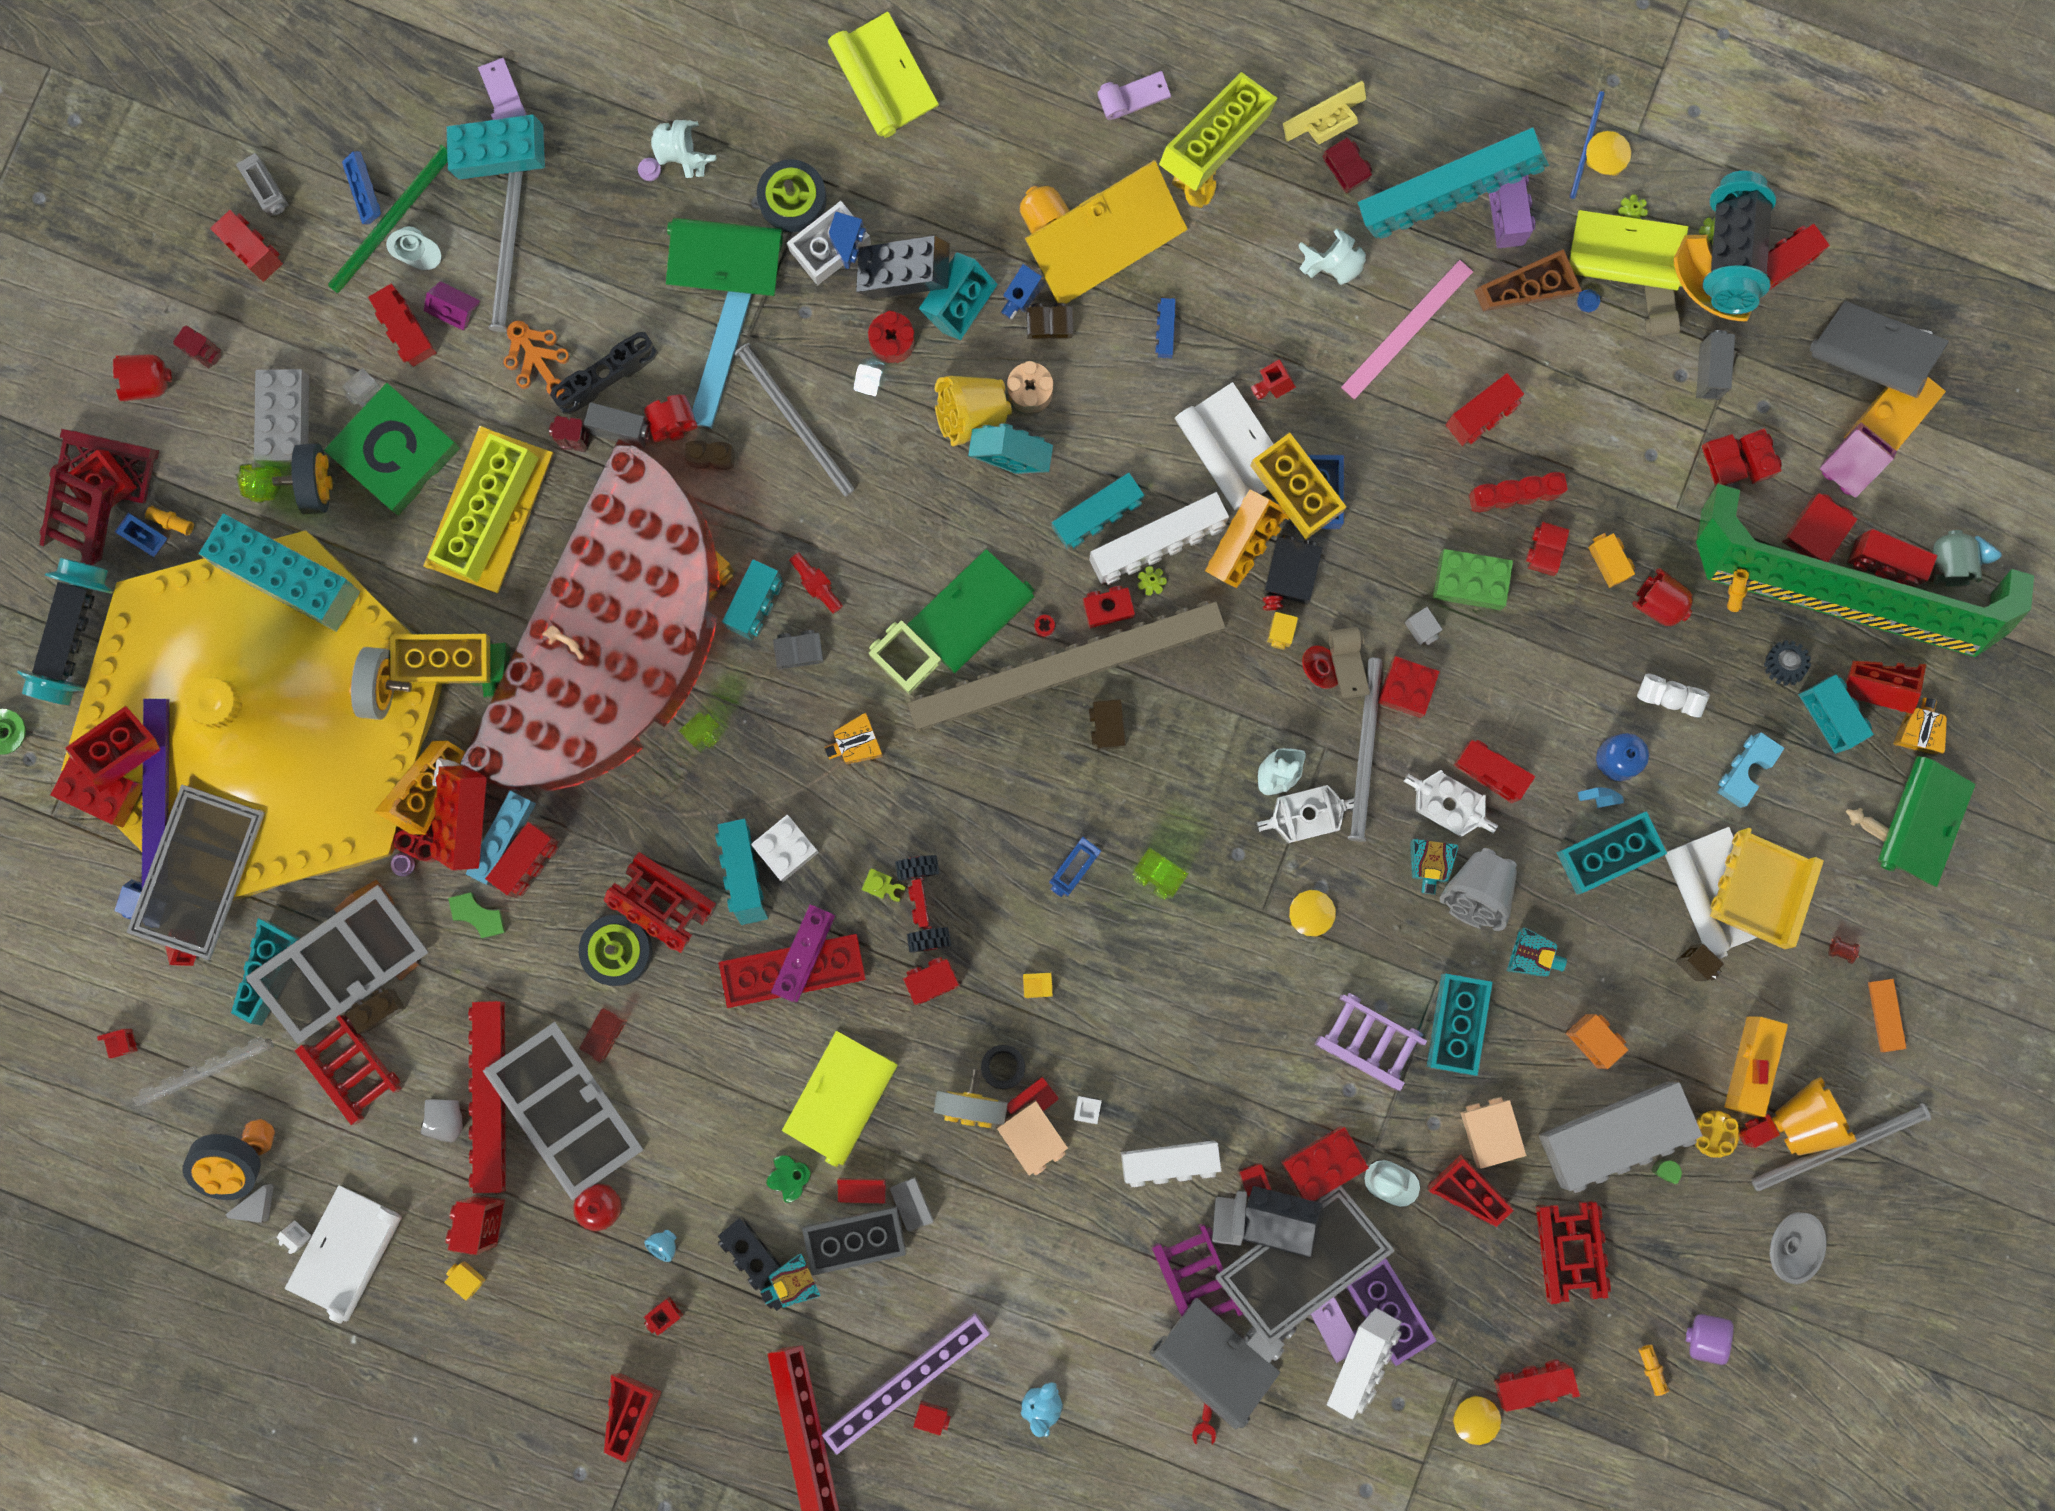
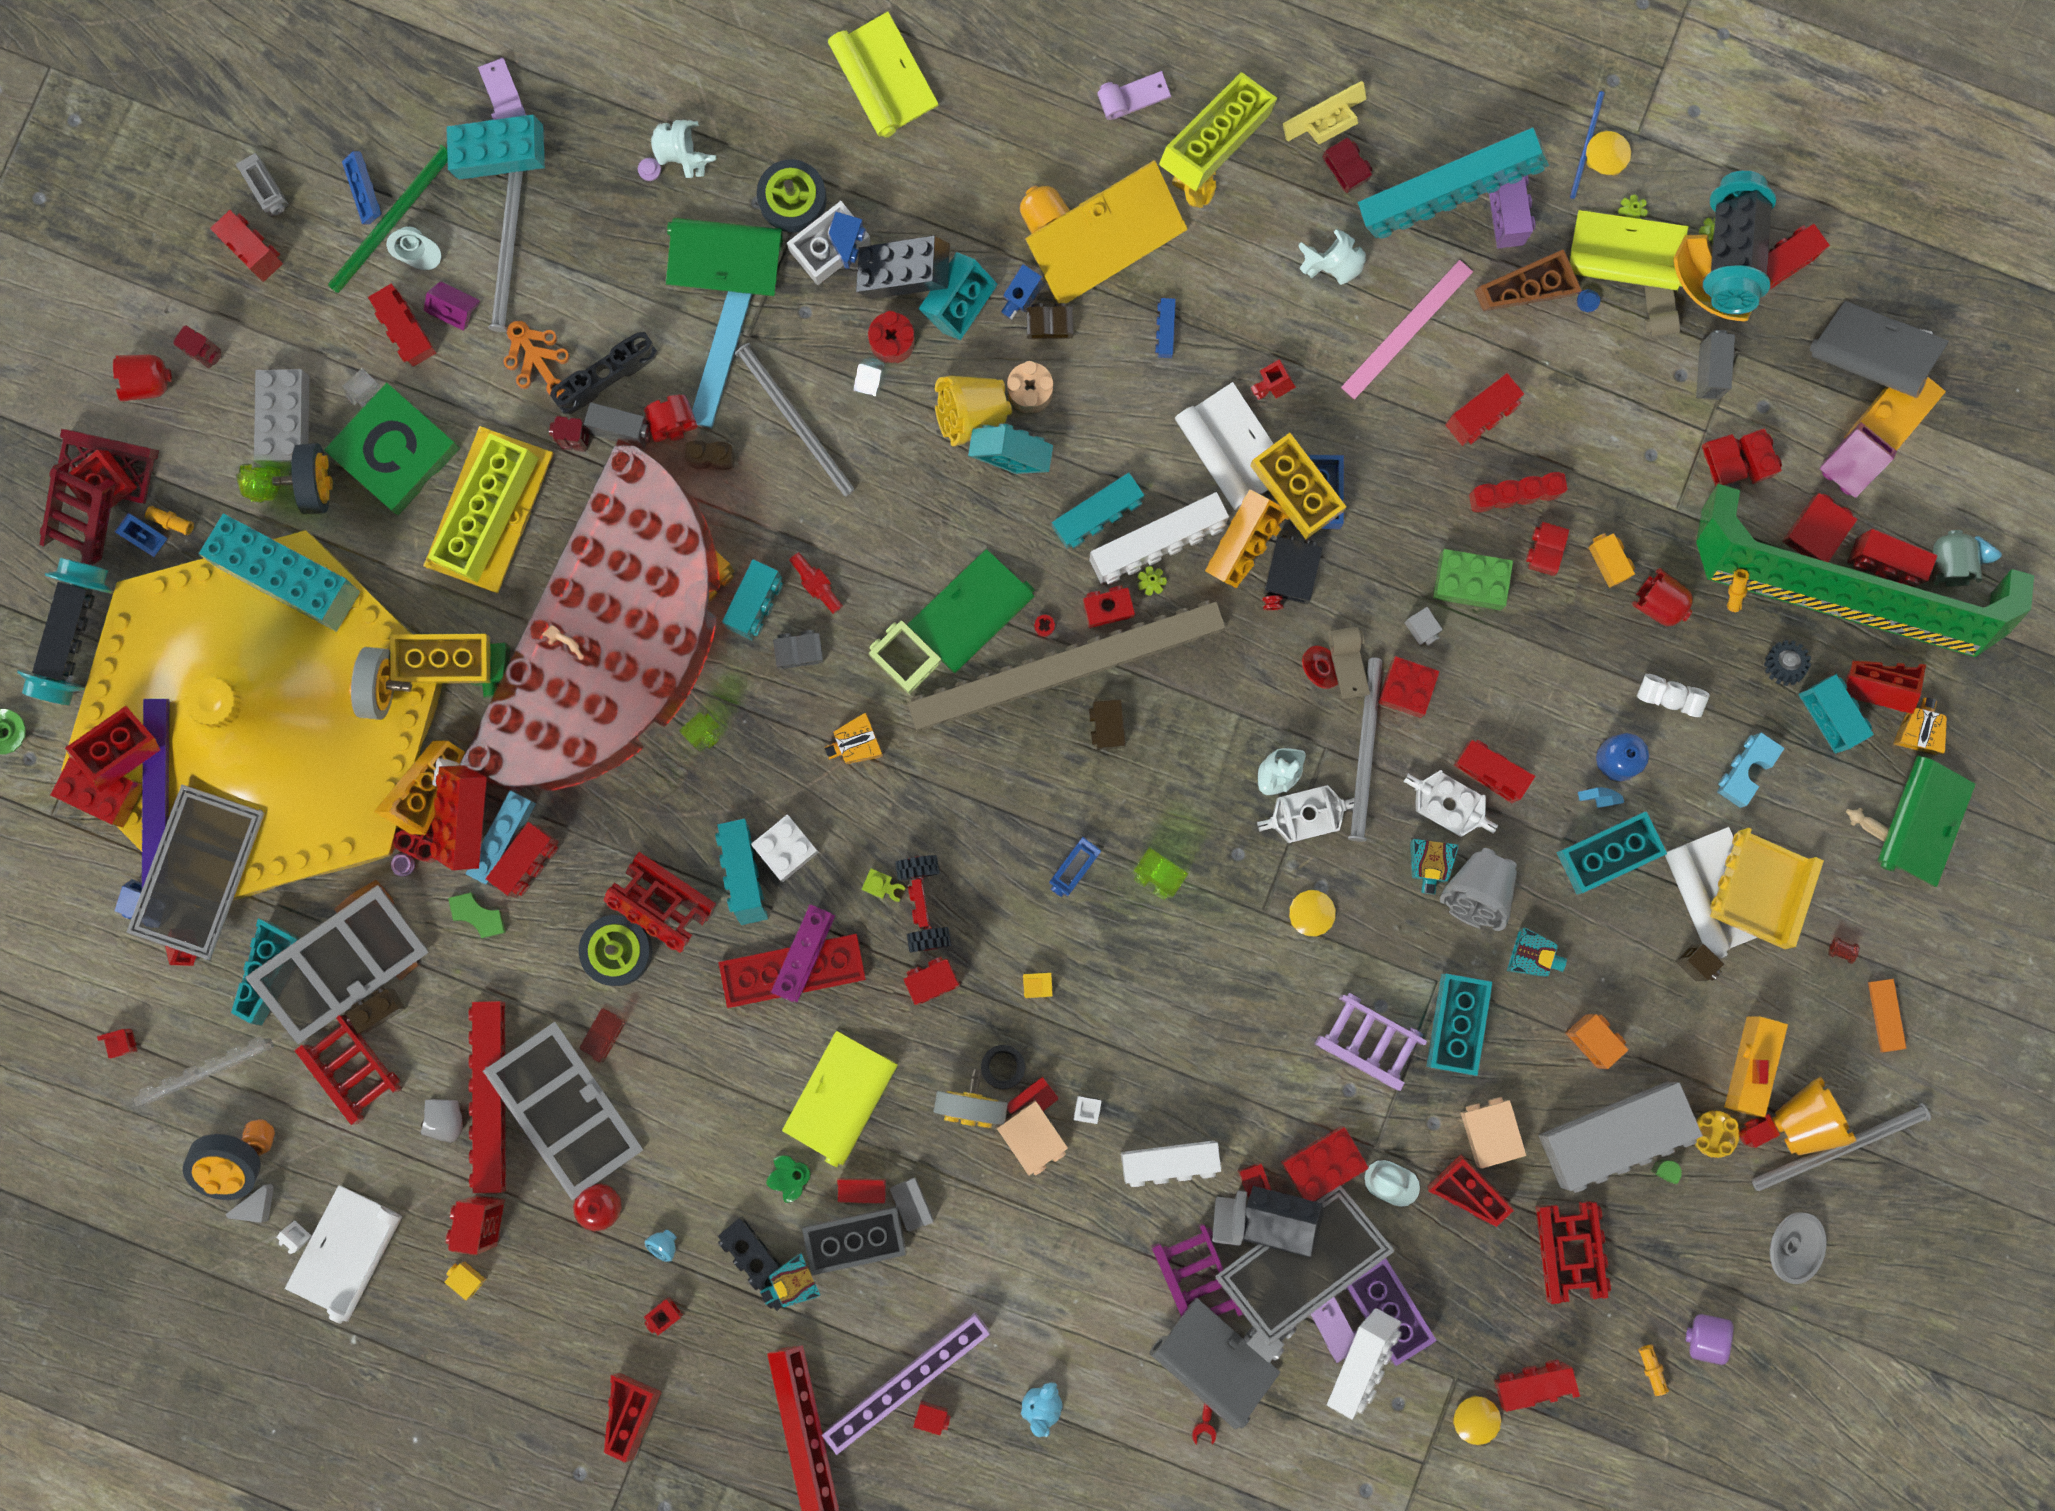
(1282, 630): yellow brick -> none

